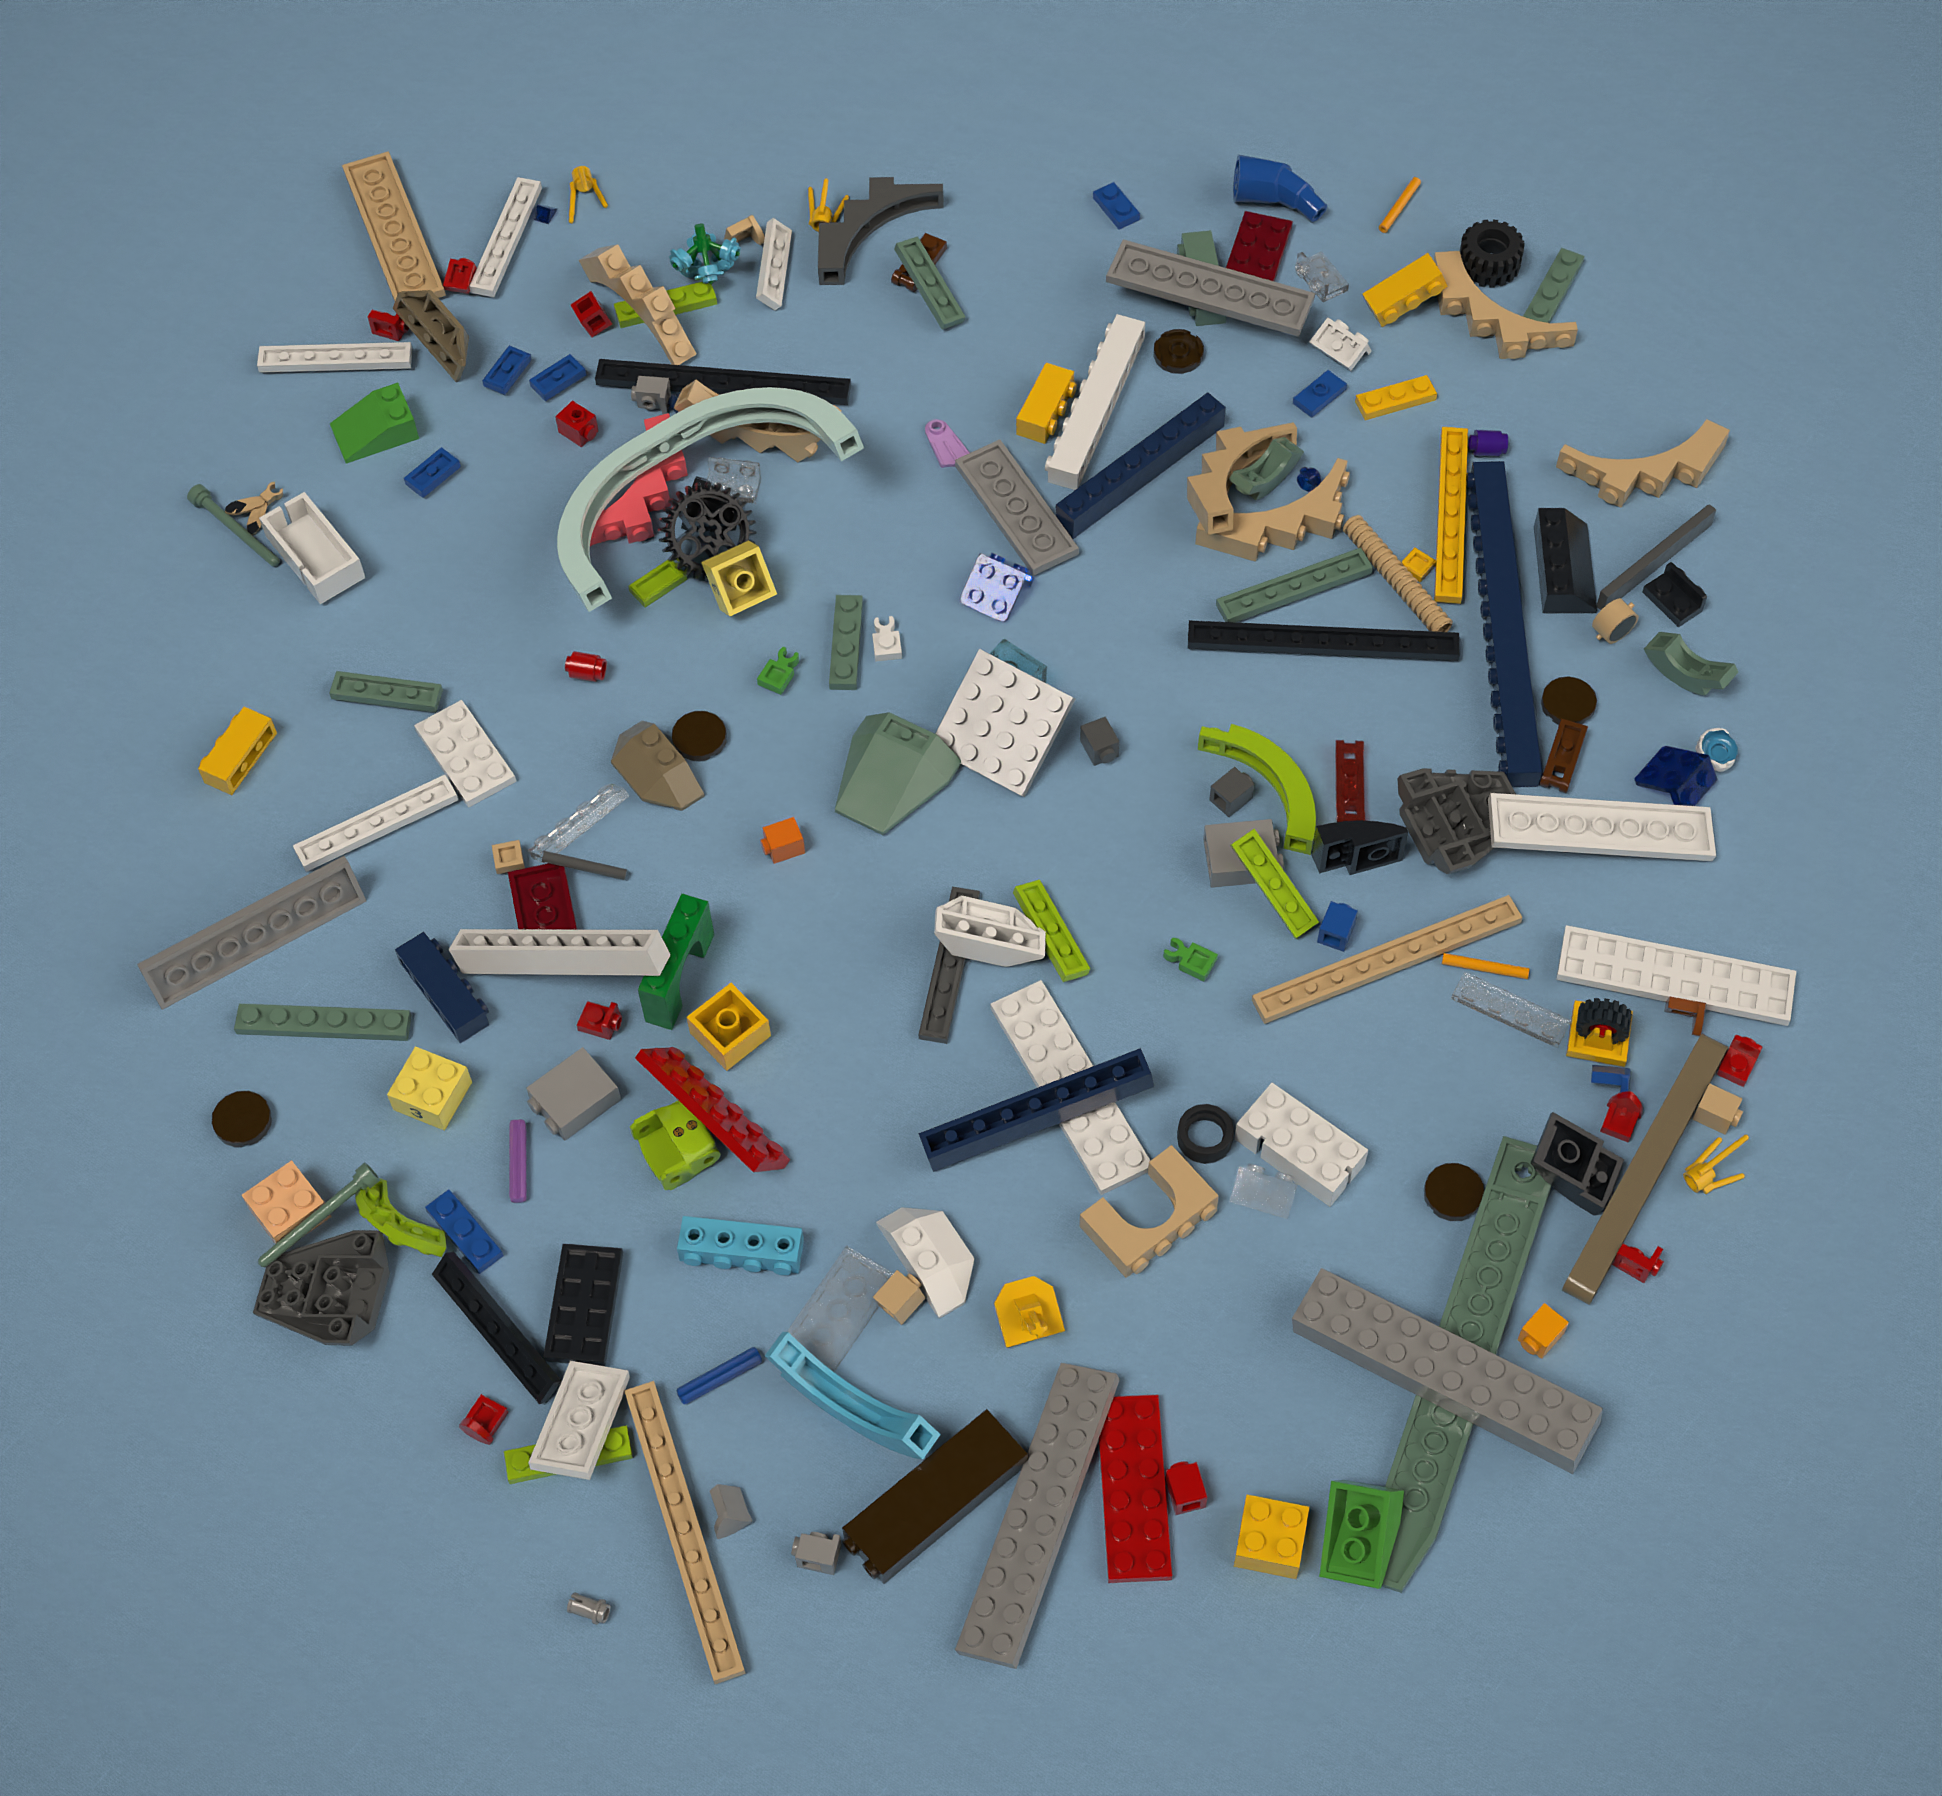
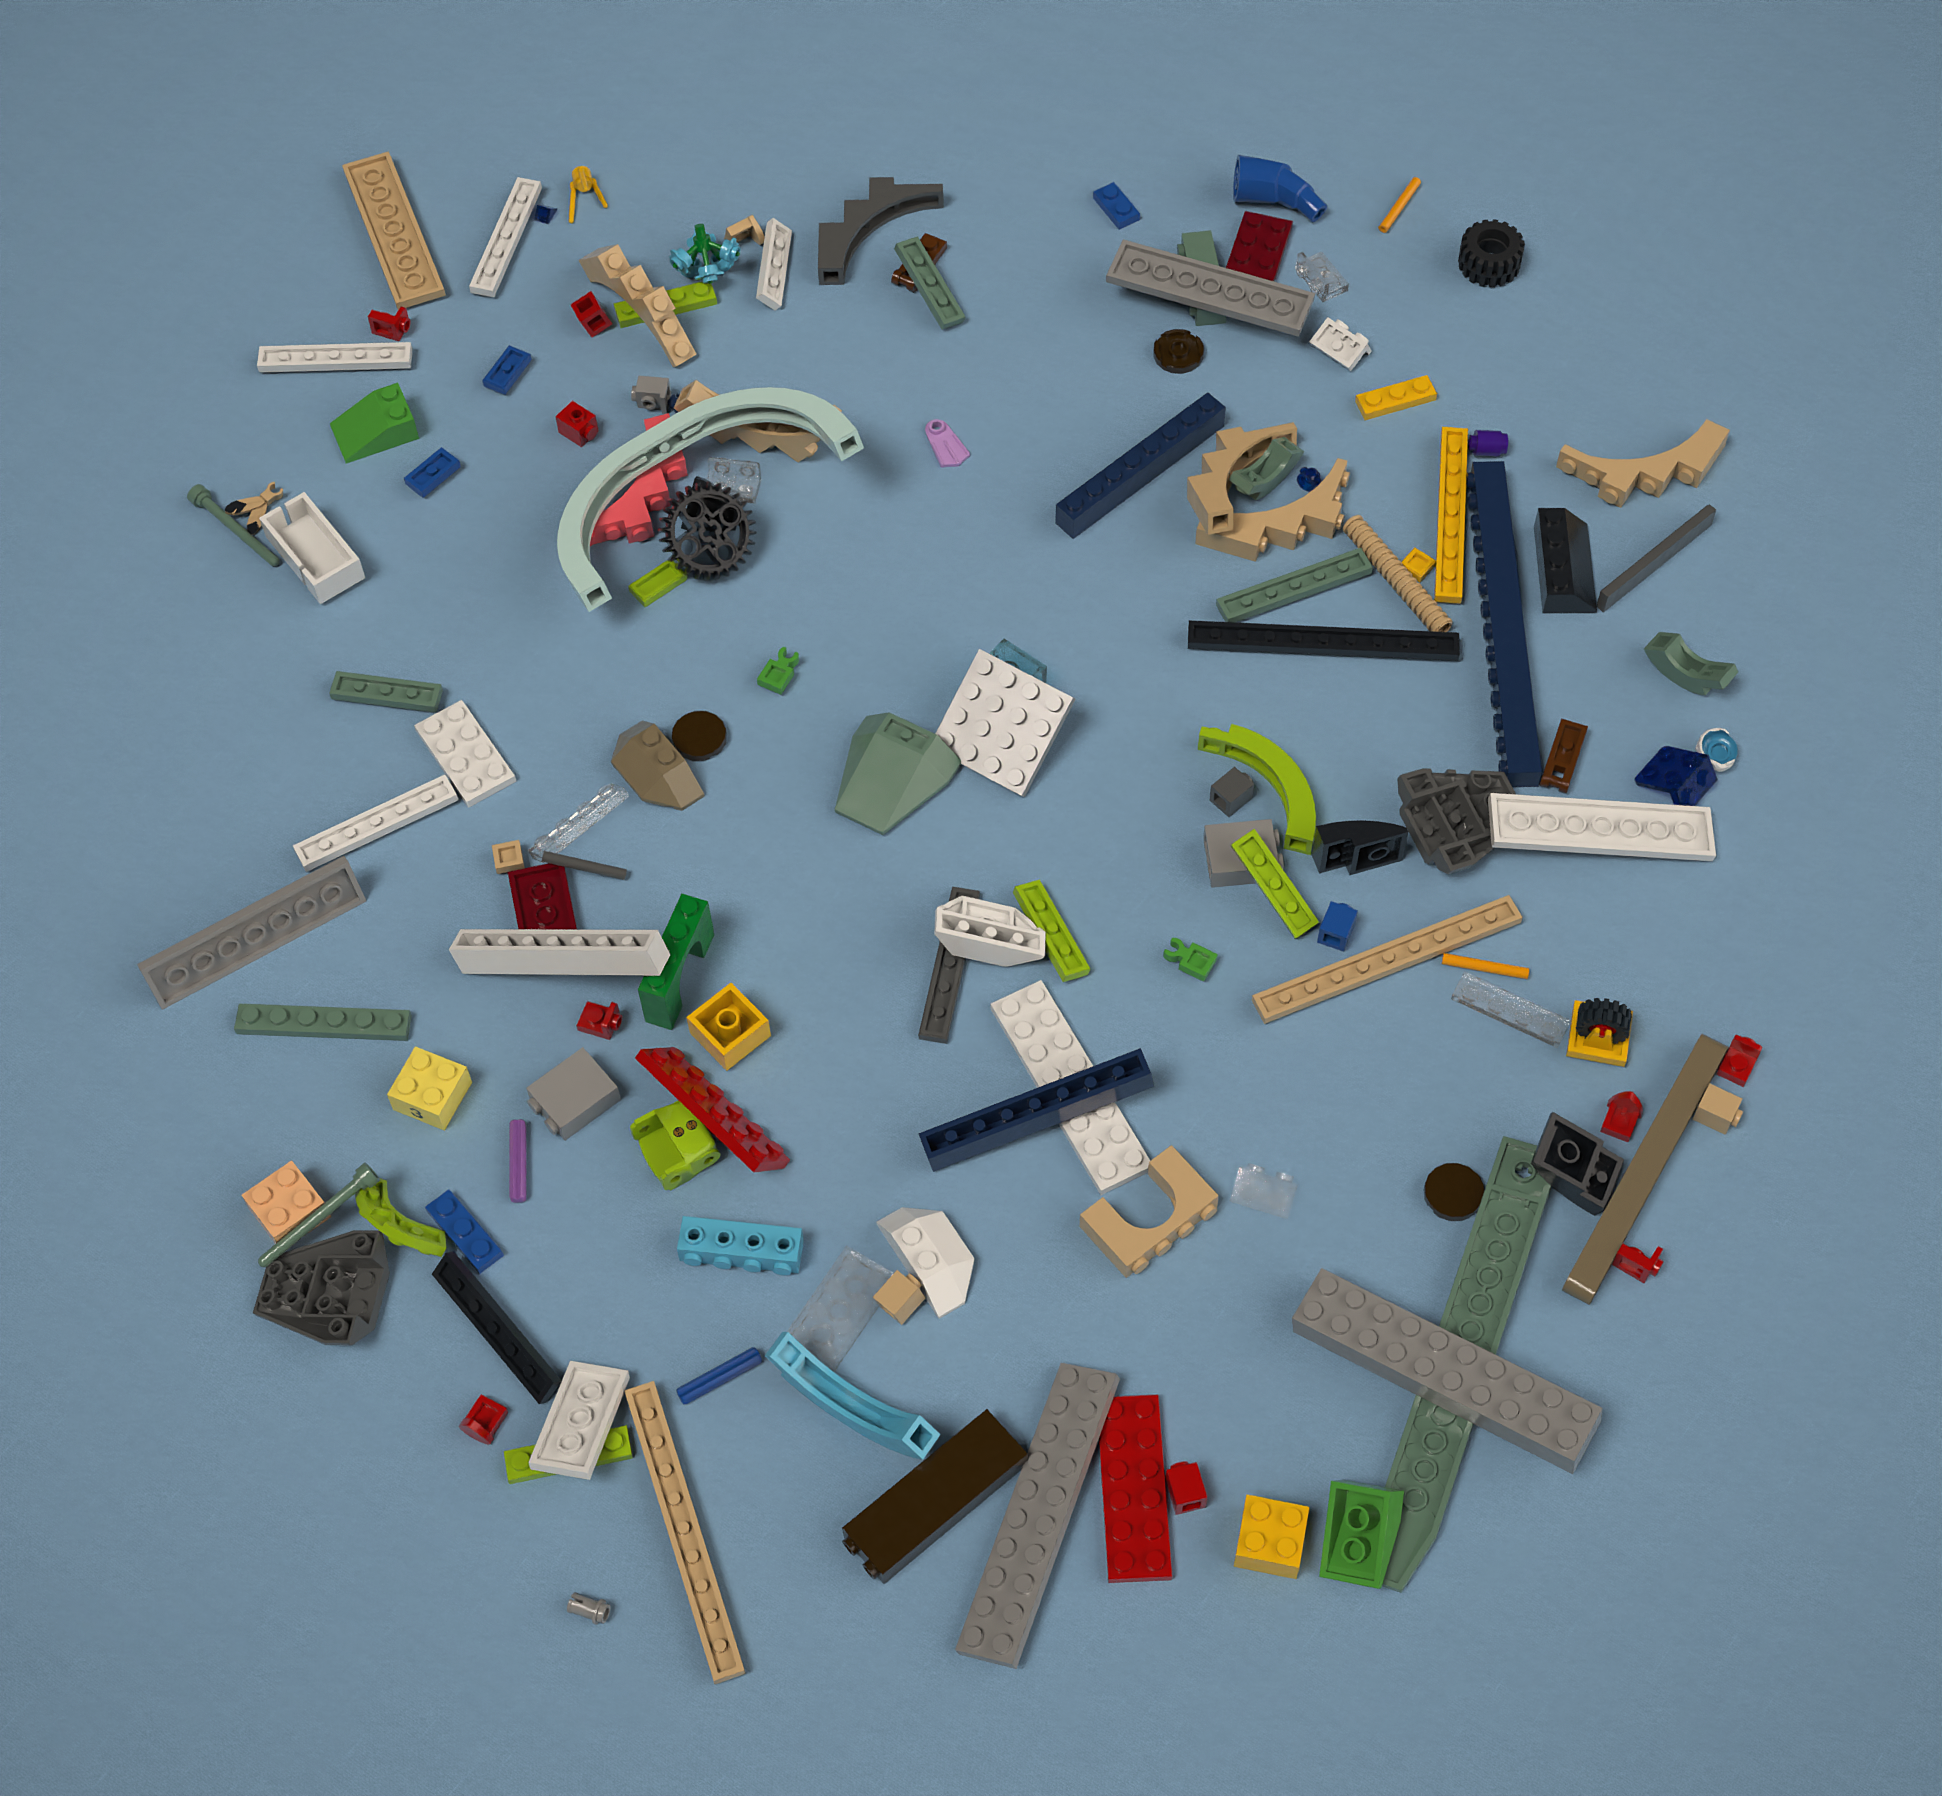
(237, 750): yellow brick -> none
(241, 1118): dark brown tile -> none
(435, 328): dark tan wedge -> none
(442, 986): dark blue brick -> none
(459, 275): red bracket -> none
(557, 377): blue plate -> none
(583, 1304): black plate -> none
(585, 666): red brick -> none
(719, 380): black plate -> none
(730, 1510): light grey tile -> none
(739, 578): light yellow brick -> none
(782, 840): orange brick -> none
(817, 1552): light grey brick -> none
(823, 213): yellow plant -> none
(846, 642): sand green plate -> none
(886, 641): white plate -> none
(994, 586): clear blue bracket -> none
(1016, 507): light grey plate -> none
(1027, 1311): yellow piece -> none
(1046, 403): yellow brick -> none
(1095, 402): white brick -> none
(1099, 741): dark grey brick -> none
(1209, 1113): black tyre -> none
(1301, 1144): white piece -> none
(1319, 393): blue plate -> none
(1349, 781): clear red plate -> none
(1405, 290): yellow brick -> none
(1486, 318): tan arch -> none
(1542, 1331): light orange brick -> none
(1554, 286): sand green plate -> none
(1568, 699): dark brown tile -> none
(1612, 1076): blue tile -> none
(1615, 621): tan piece -> none
(1666, 971): white plate -> none
(1676, 595): black bracket -> none
(1688, 1008): dark orange tile -> none
(1700, 1176): yellow plant -> none

